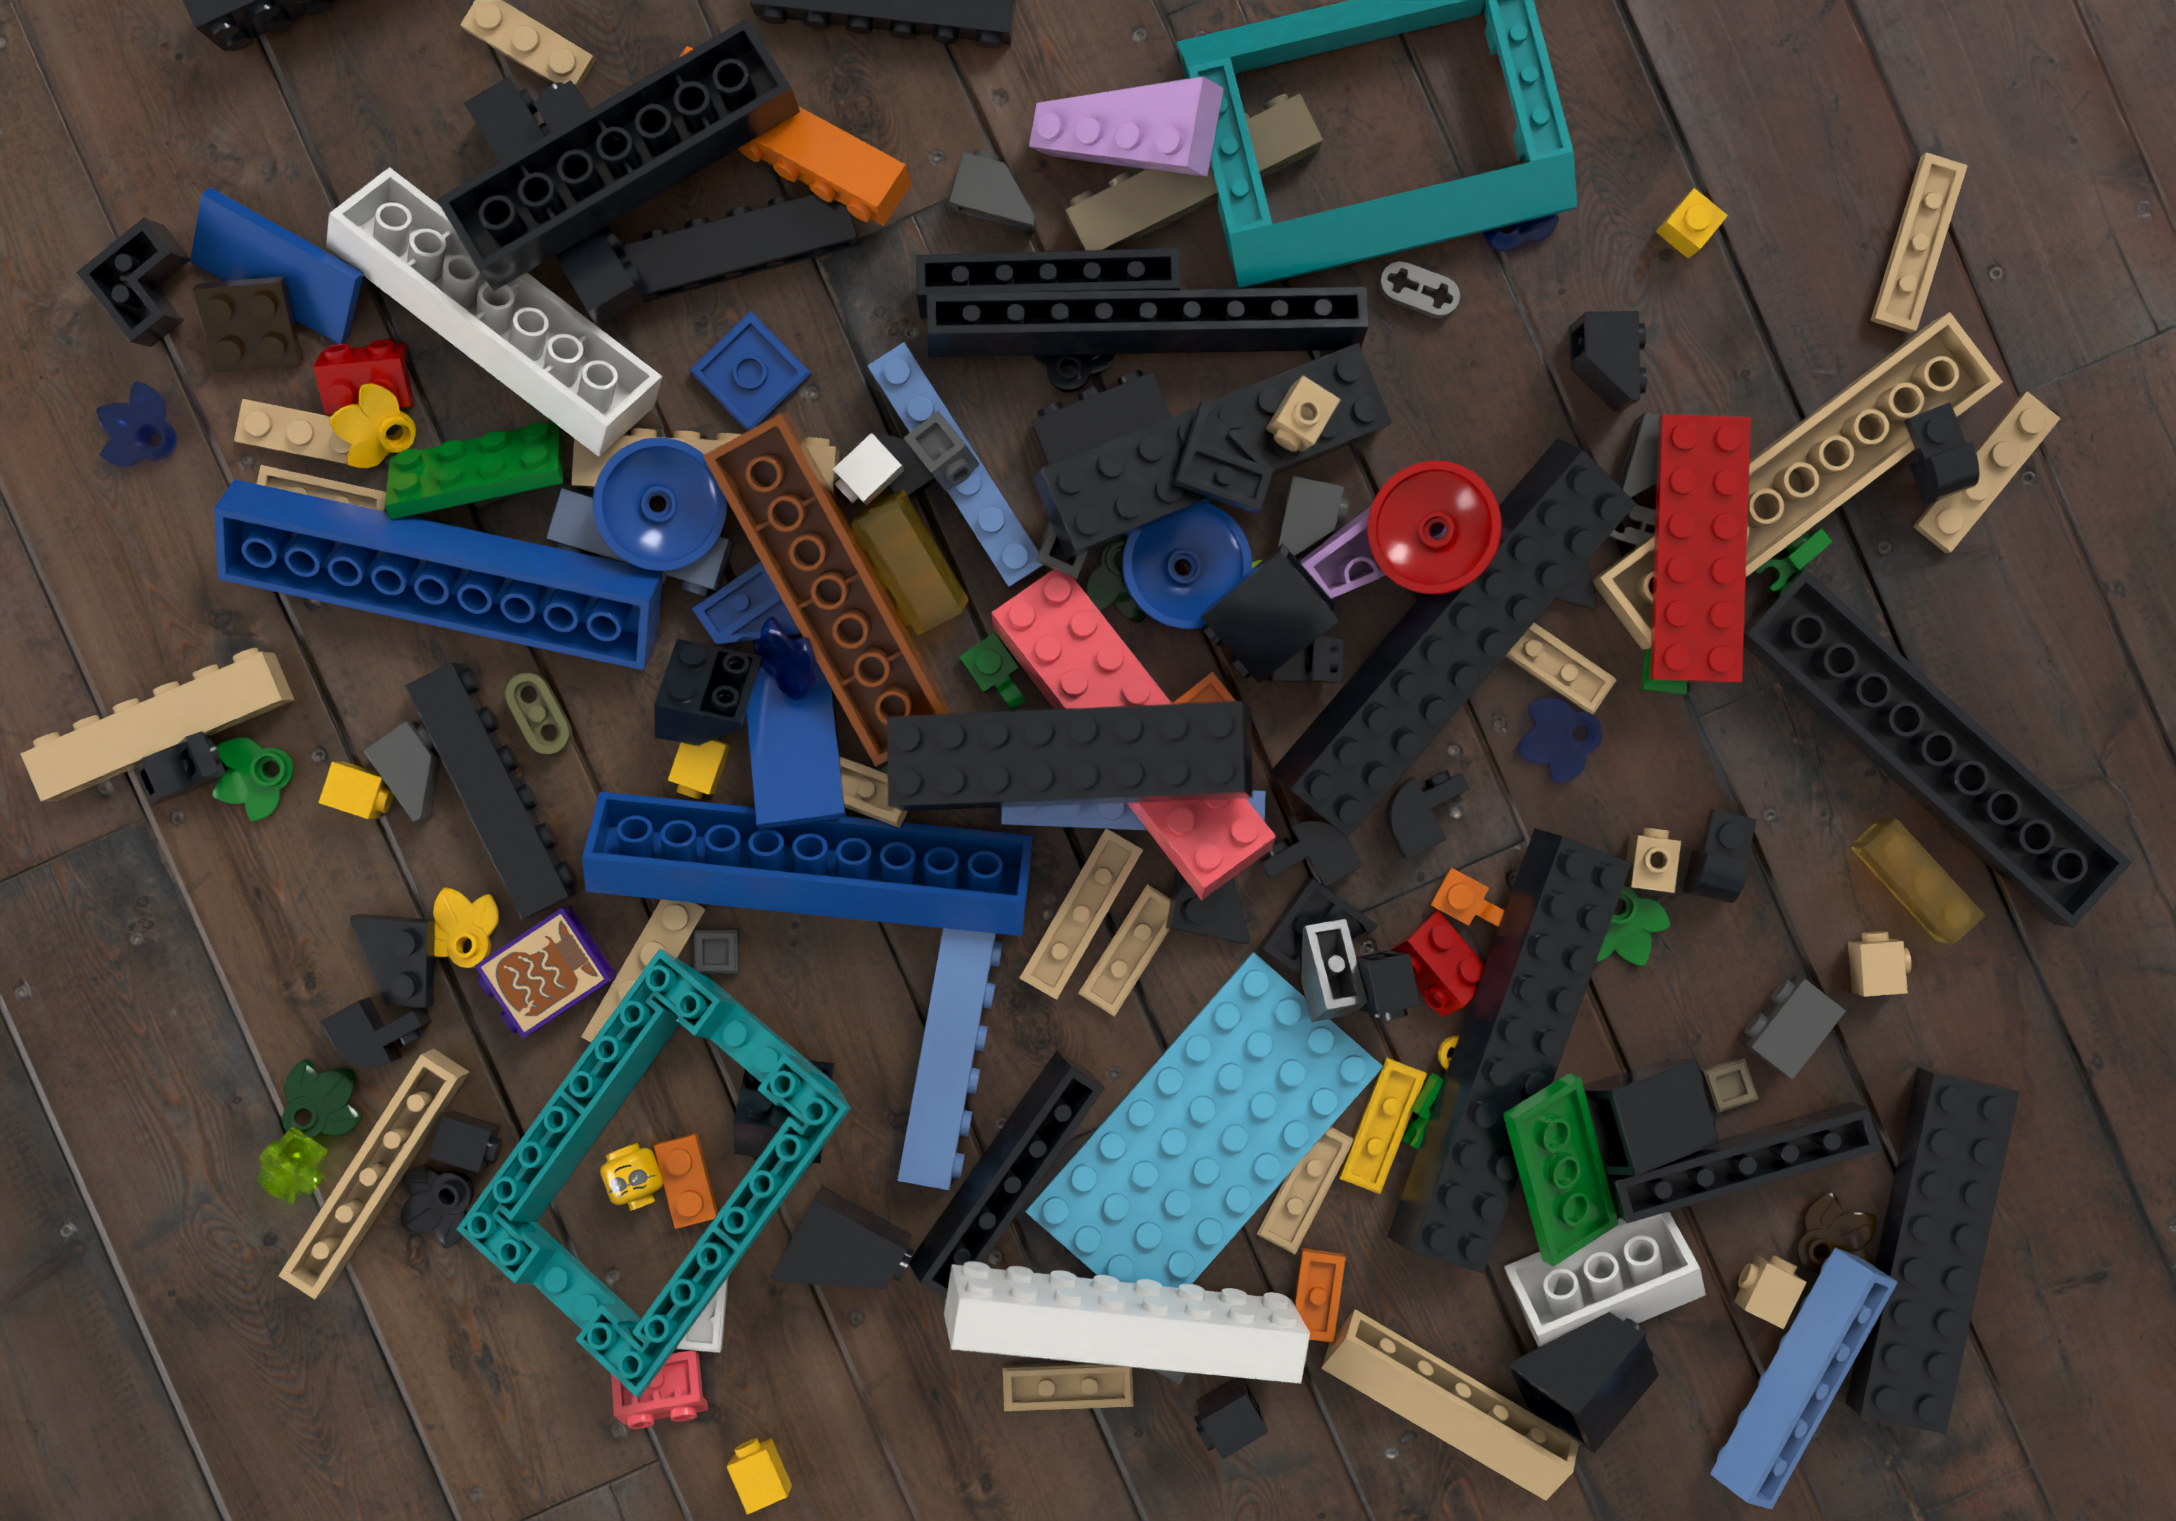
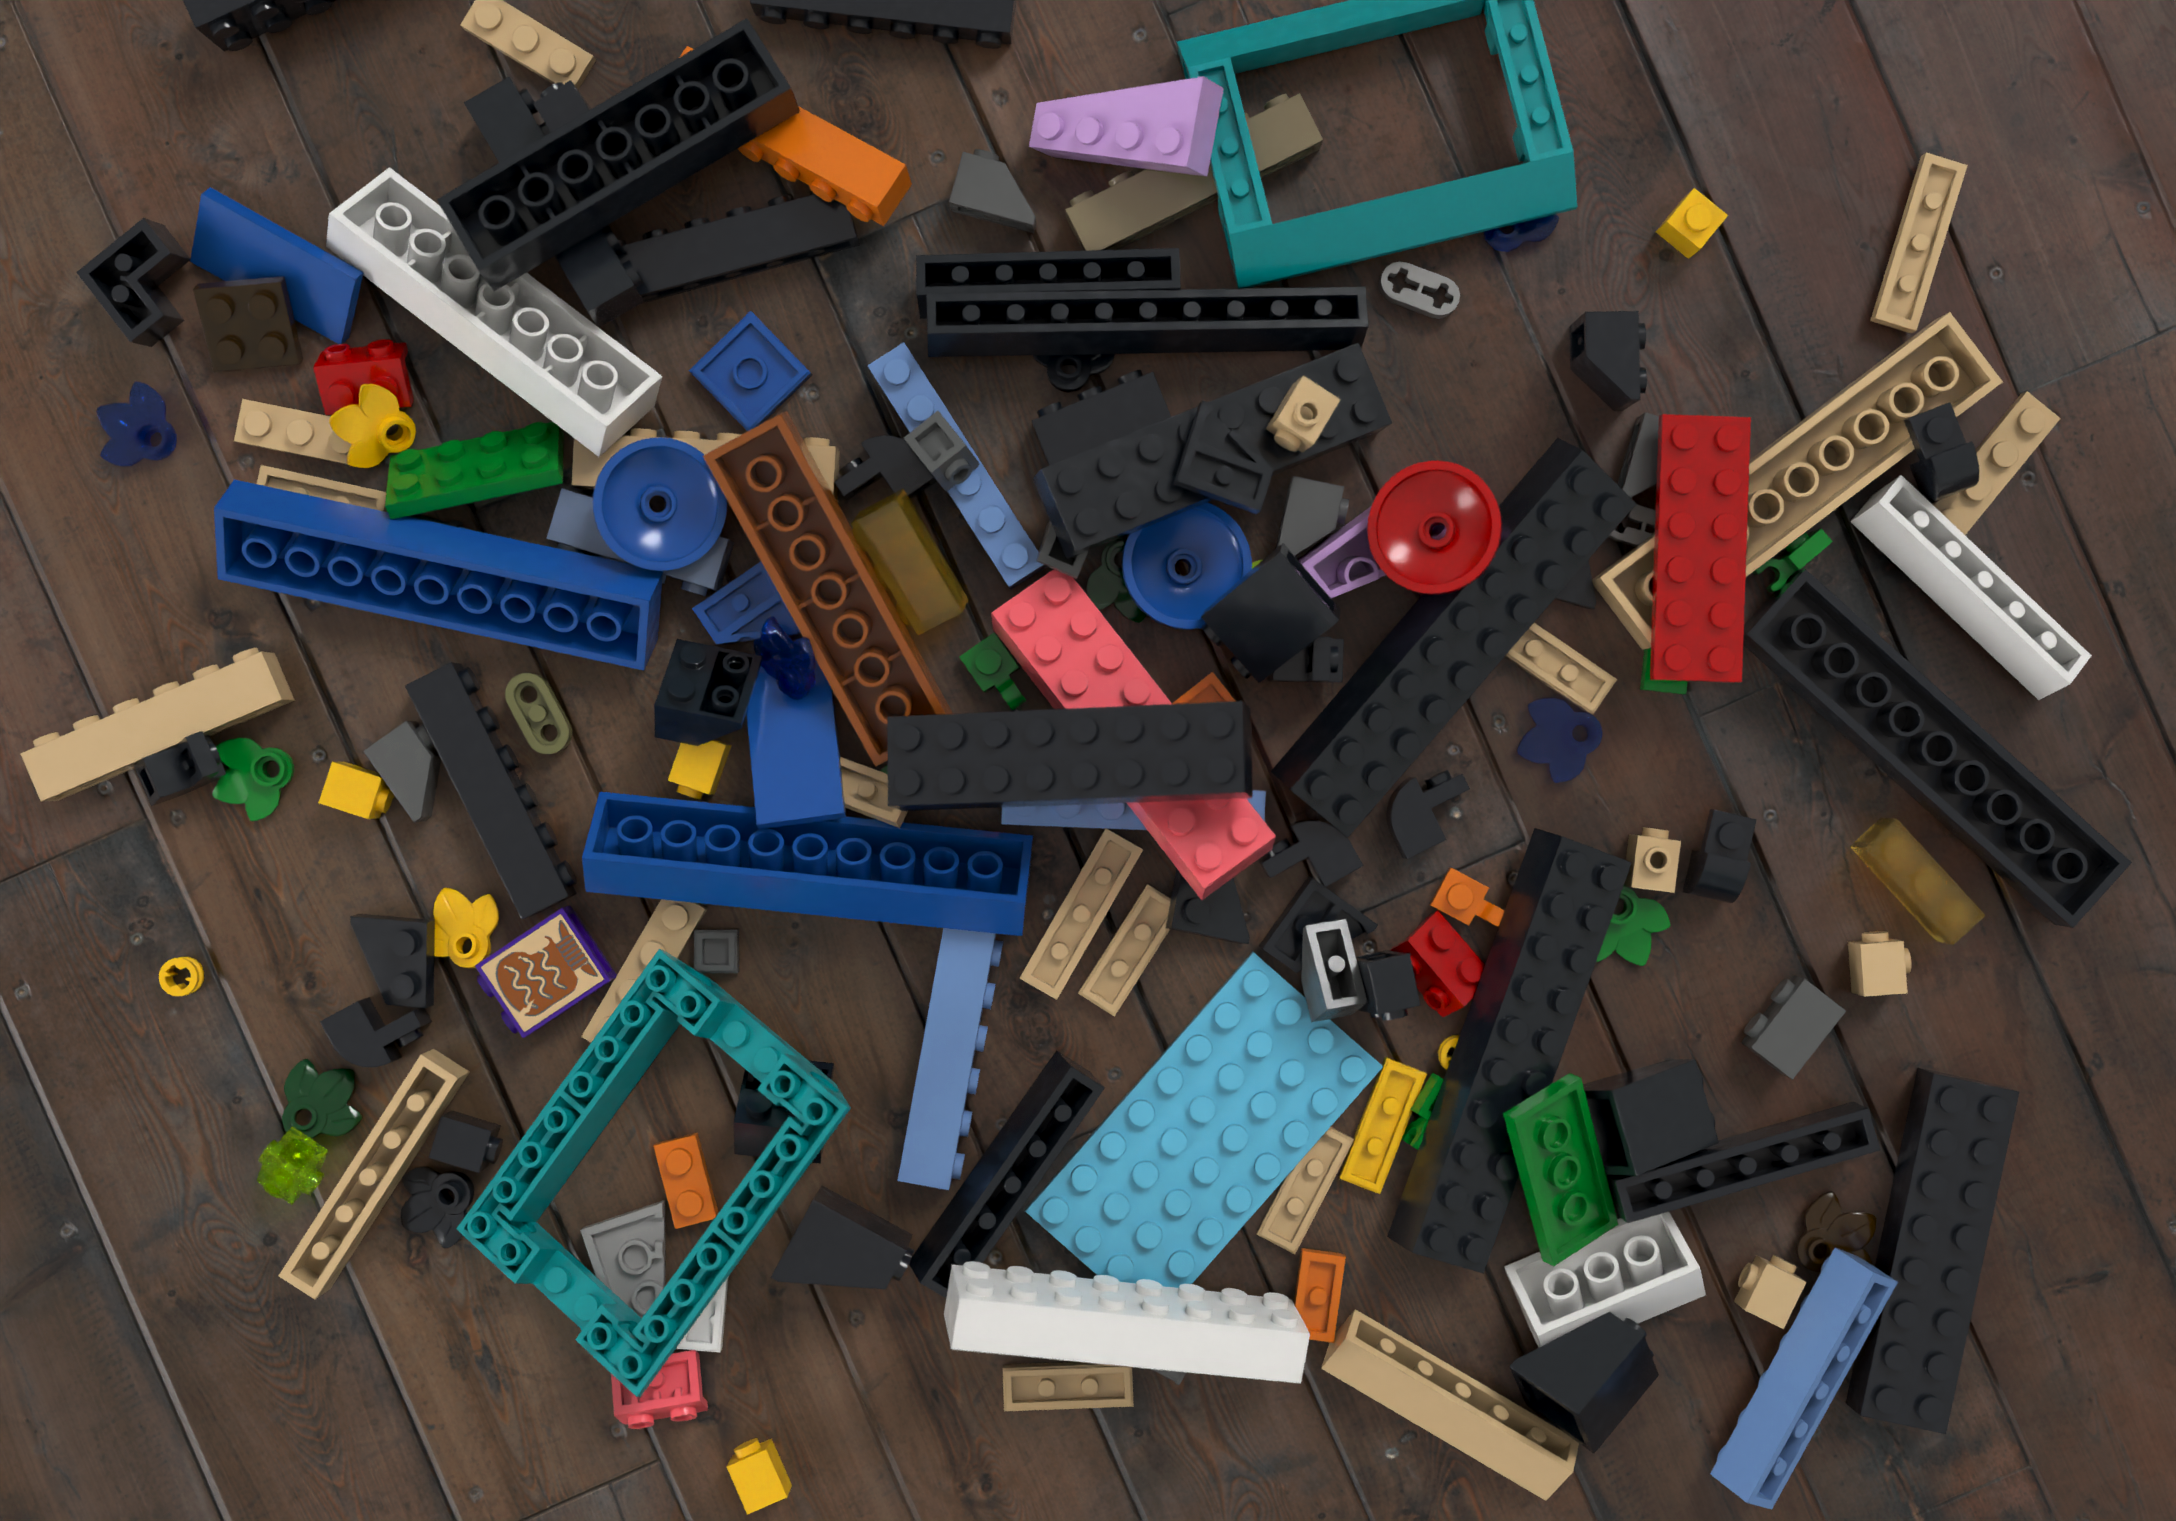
(167, 972): none -> yellow bush
(630, 1254): none -> light grey wing
(631, 1176): yellow head -> none
(867, 471): white brick -> none
(1229, 1418): black brick -> none
(1729, 1084): dark tan tile -> none
(1971, 588): none -> white brick

